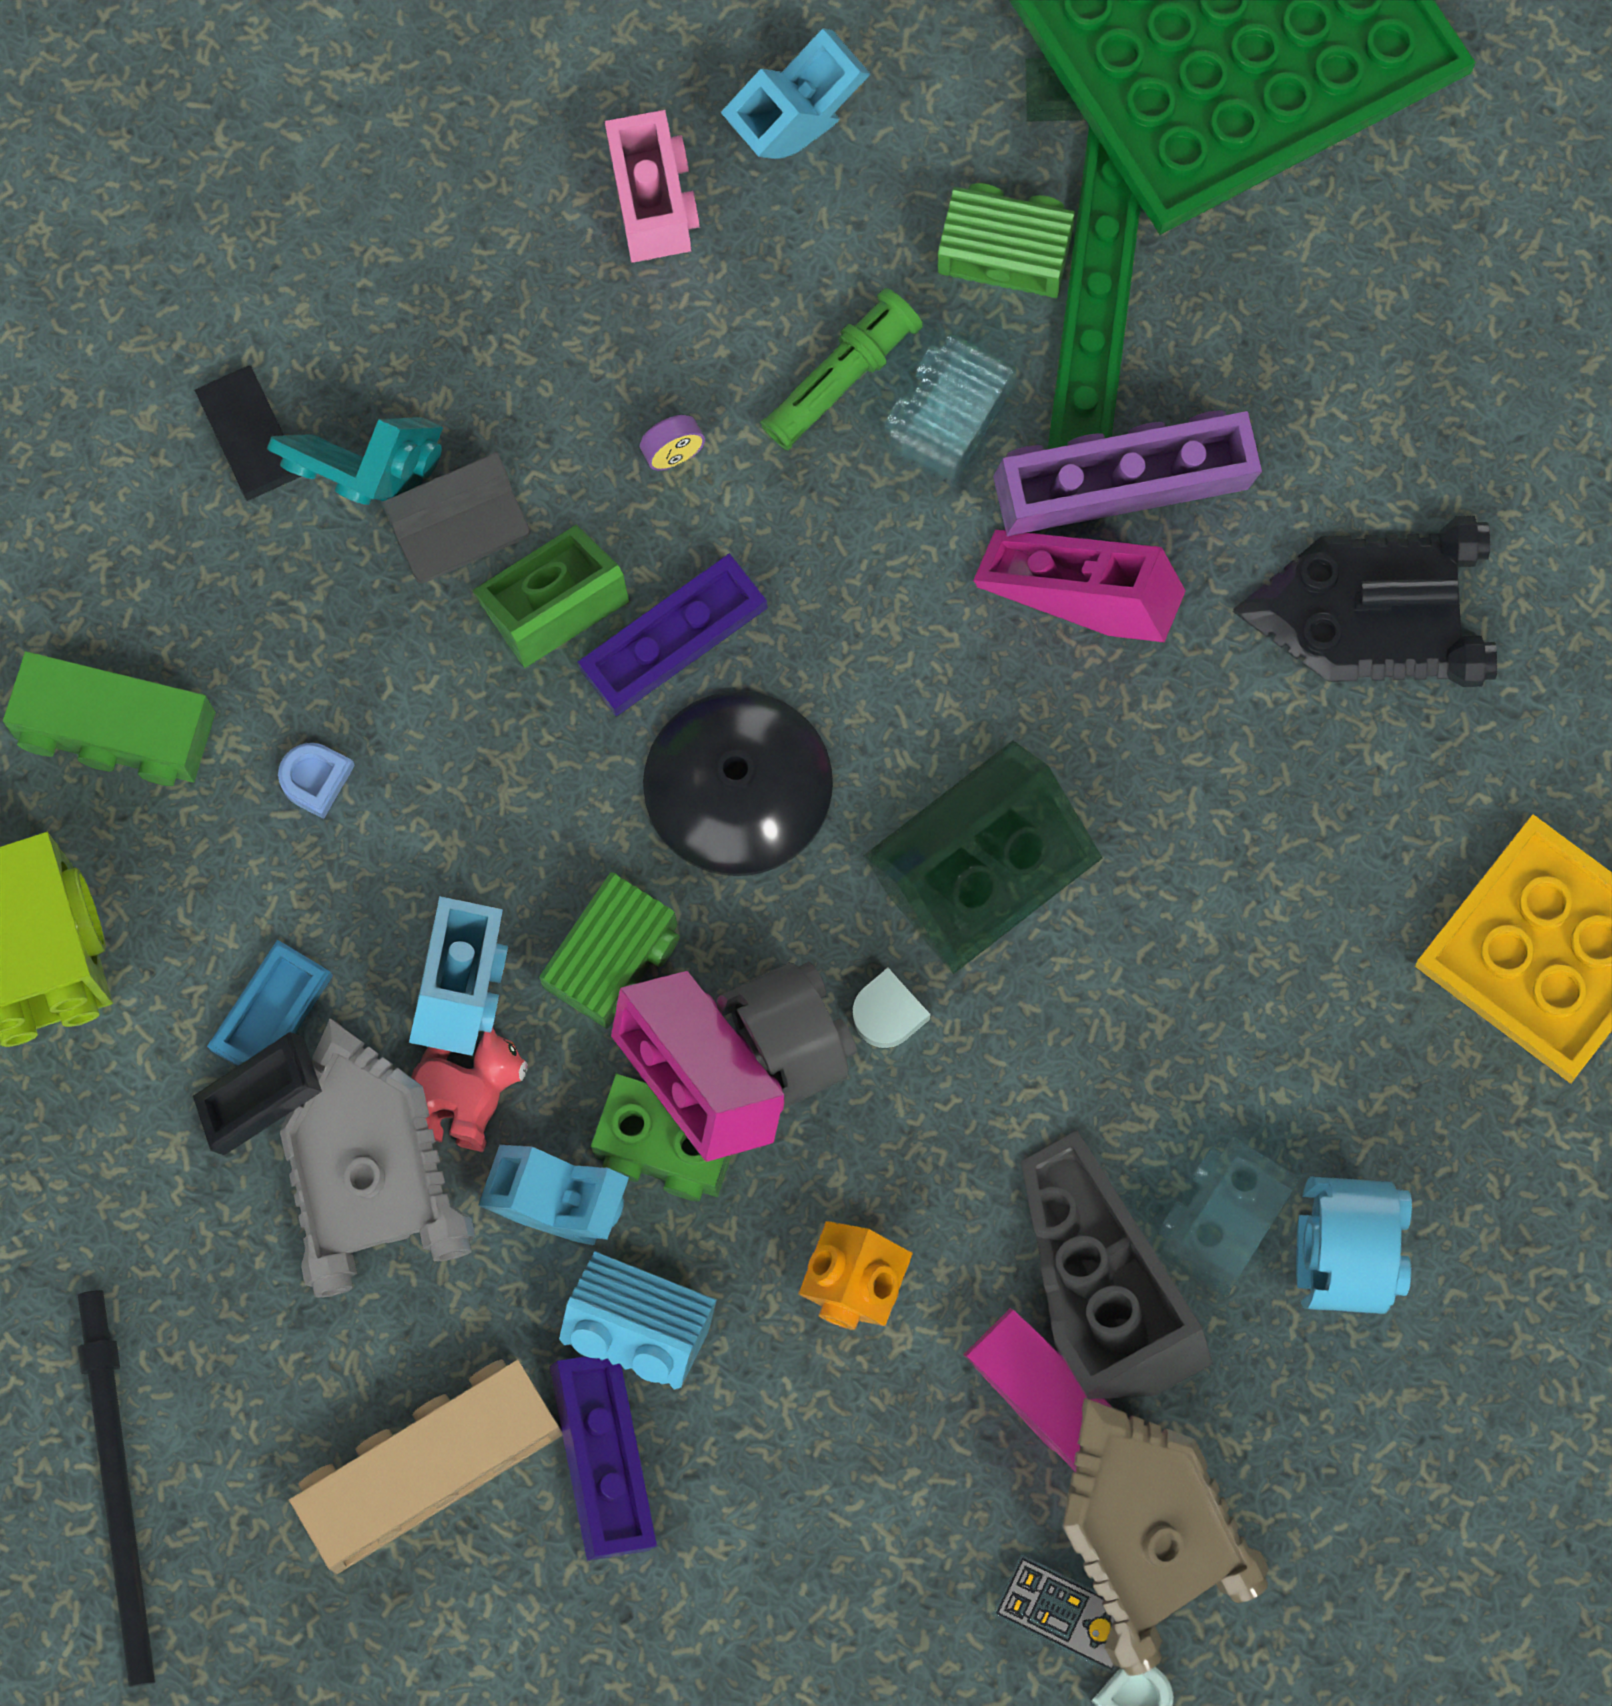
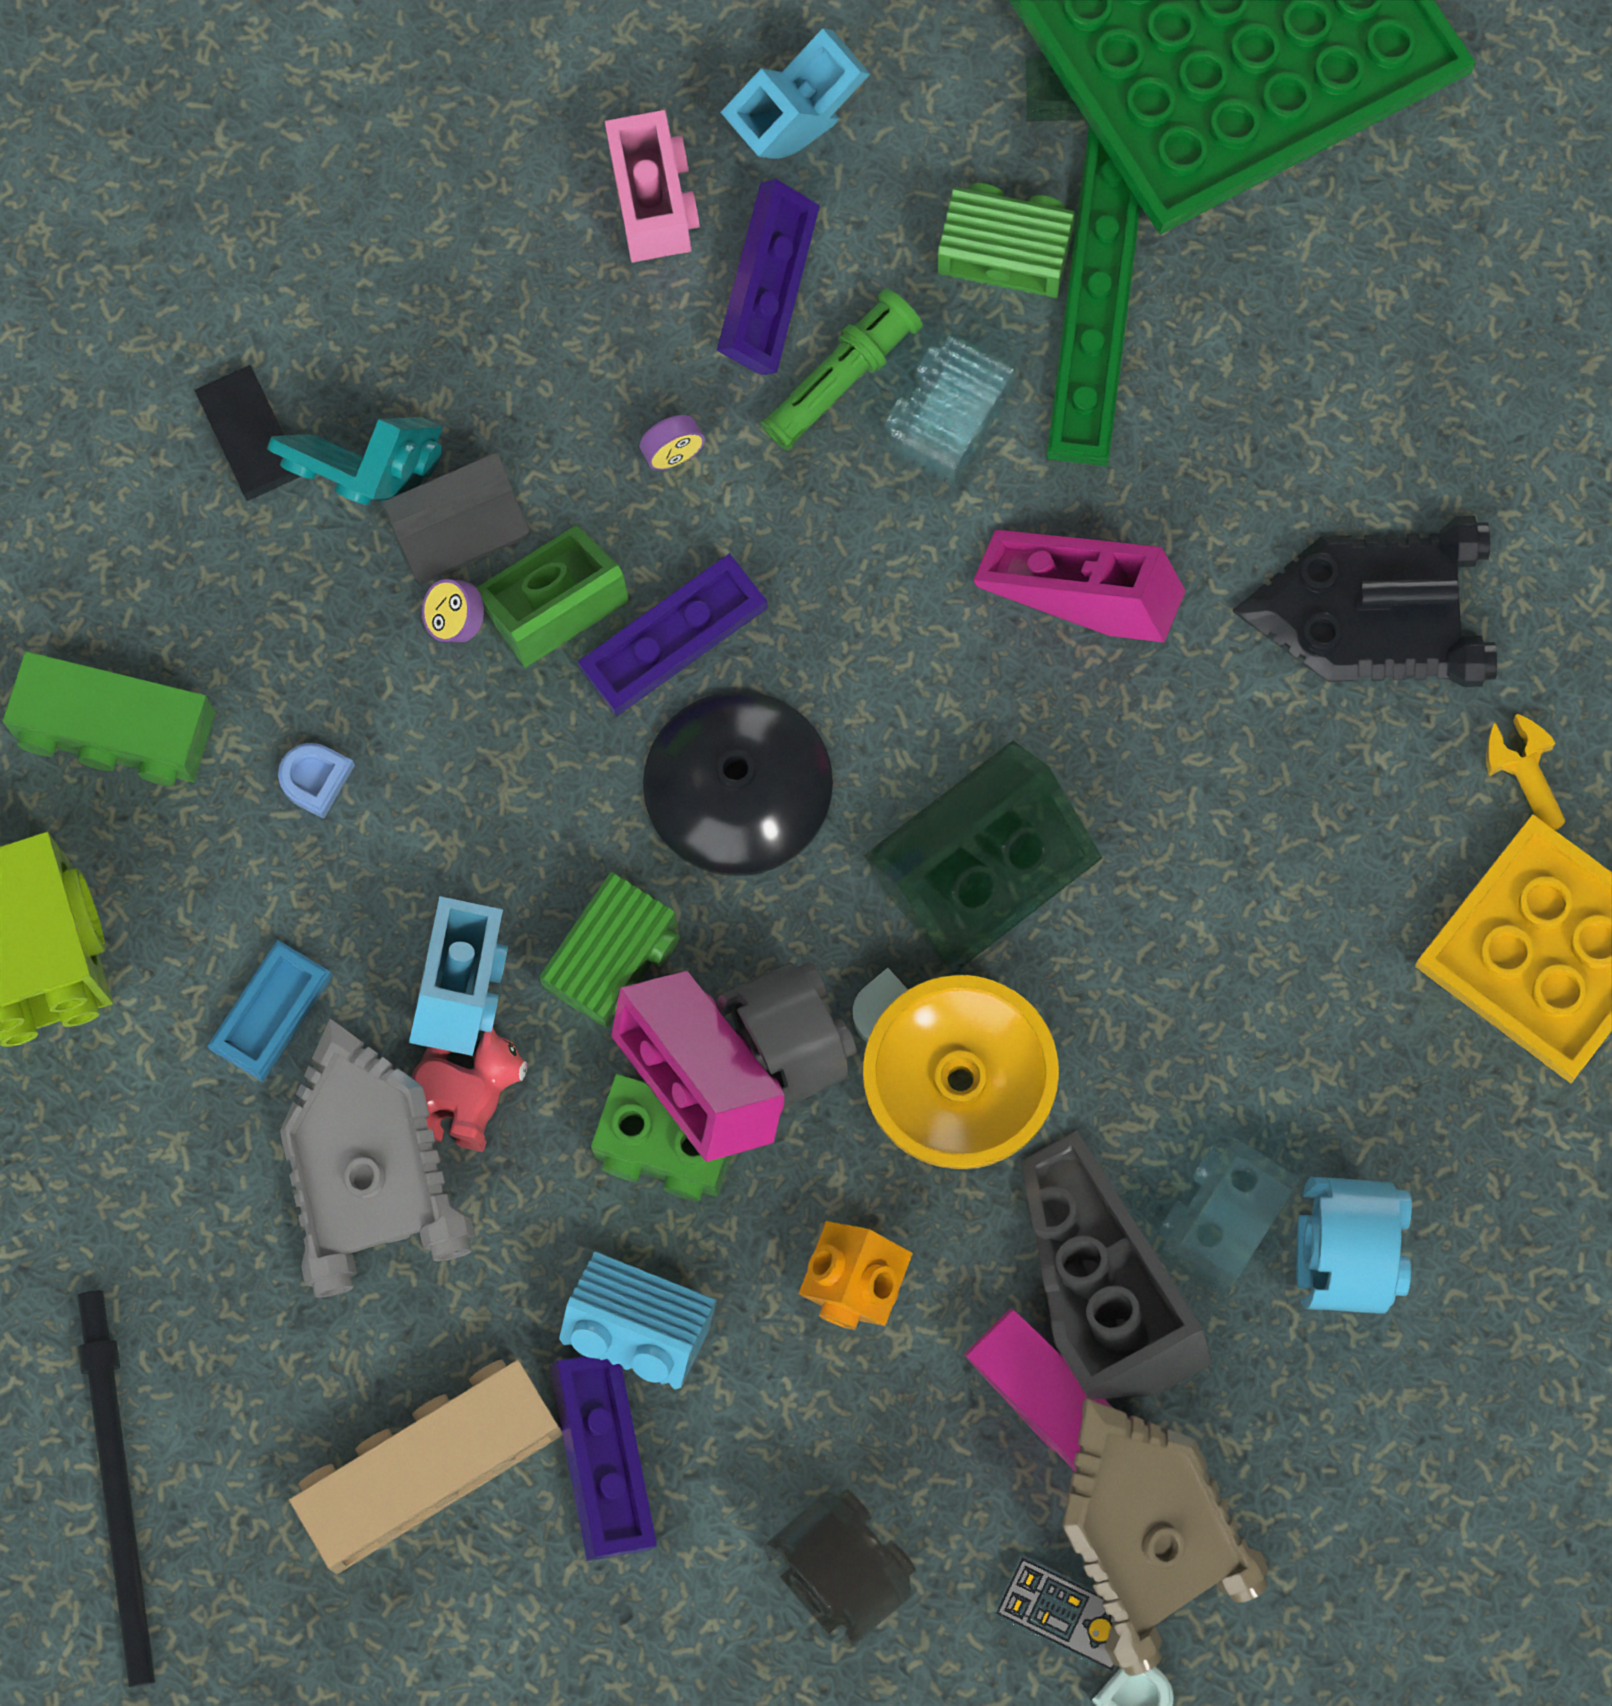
(257, 1093): black tile -> none
(453, 611): none -> tile
(554, 1194): medium azure brick -> none
(768, 277): none -> dark purple plate
(842, 1567): none -> clear smoke brick
(969, 1028): none -> yellow dish
(1126, 472): medium lavender brick -> none
(1526, 767): none -> yellow bar

